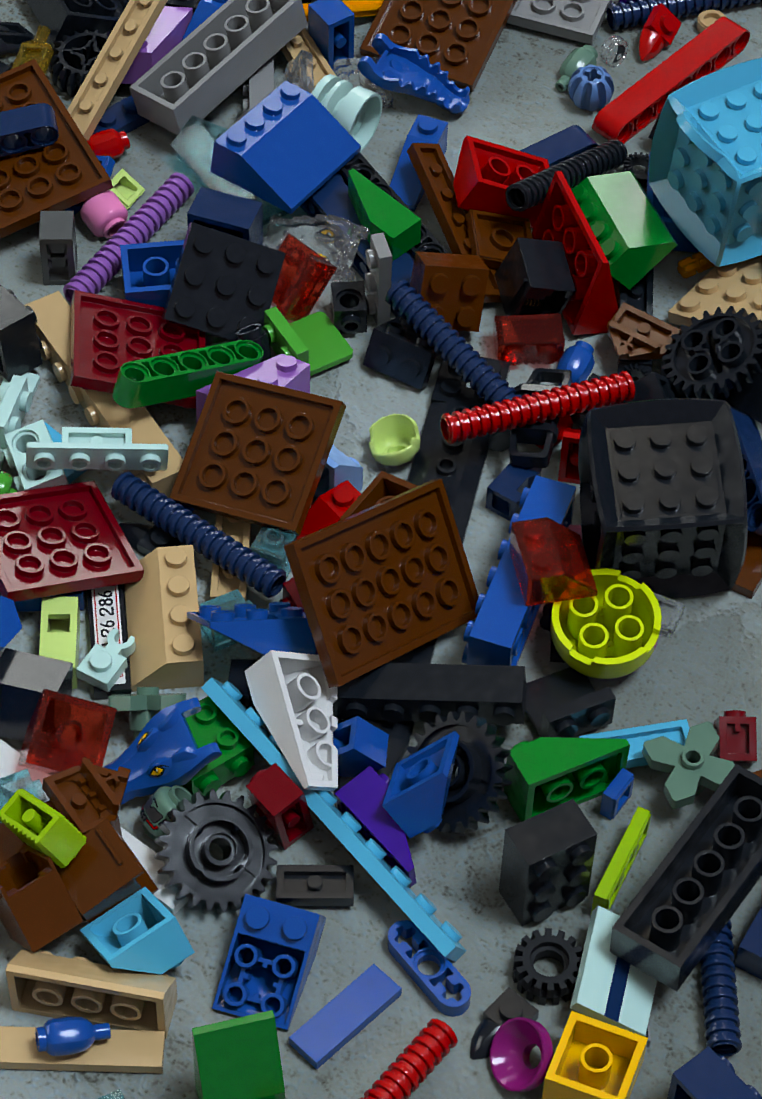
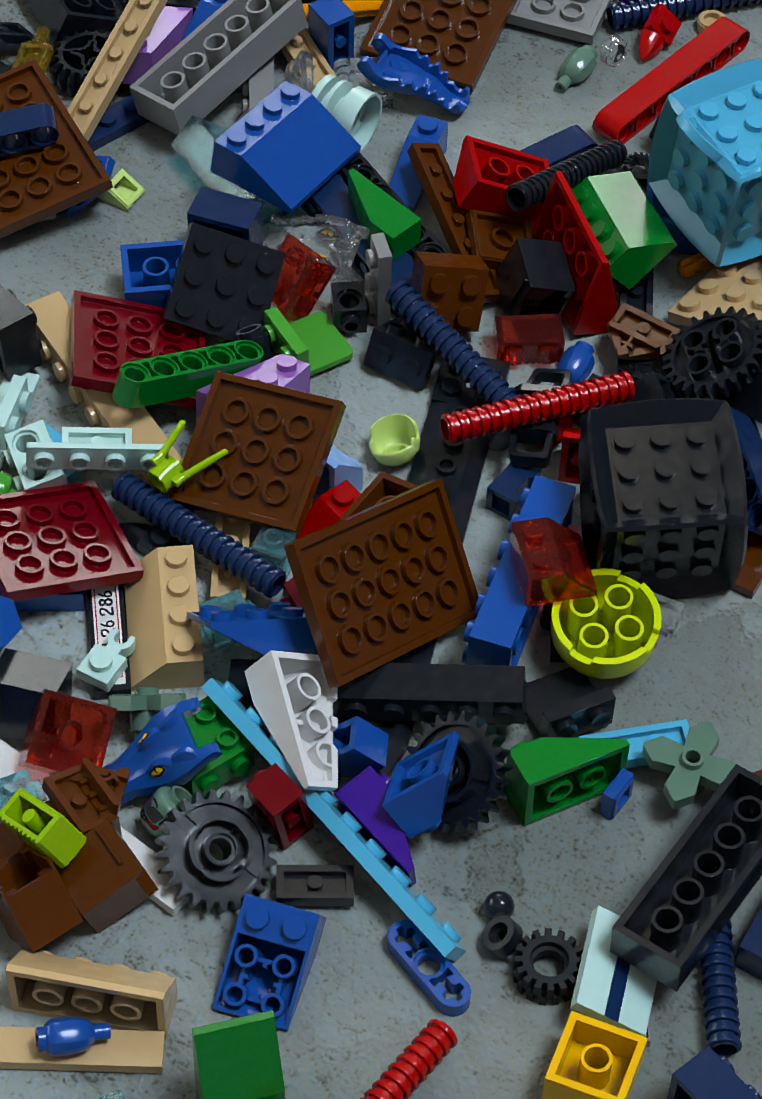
(58, 247): dark grey brick -> none
(61, 630): yellowish green brick -> none
(104, 214): bright pink head -> none
(109, 143): red plant -> none
(137, 230): medium lavender piece -> none
(139, 935): medium azure slope -> none
(169, 471): none -> lime plant
(345, 1016): blue tile -> none
(502, 932): none -> black plate
(505, 1007): black plate -> none
(512, 1051): magenta piece -> none
(547, 862): black brick -> none
(591, 87): medium blue piece -> none
(622, 860): lime tile -> none
(737, 737): dark red bracket -> none

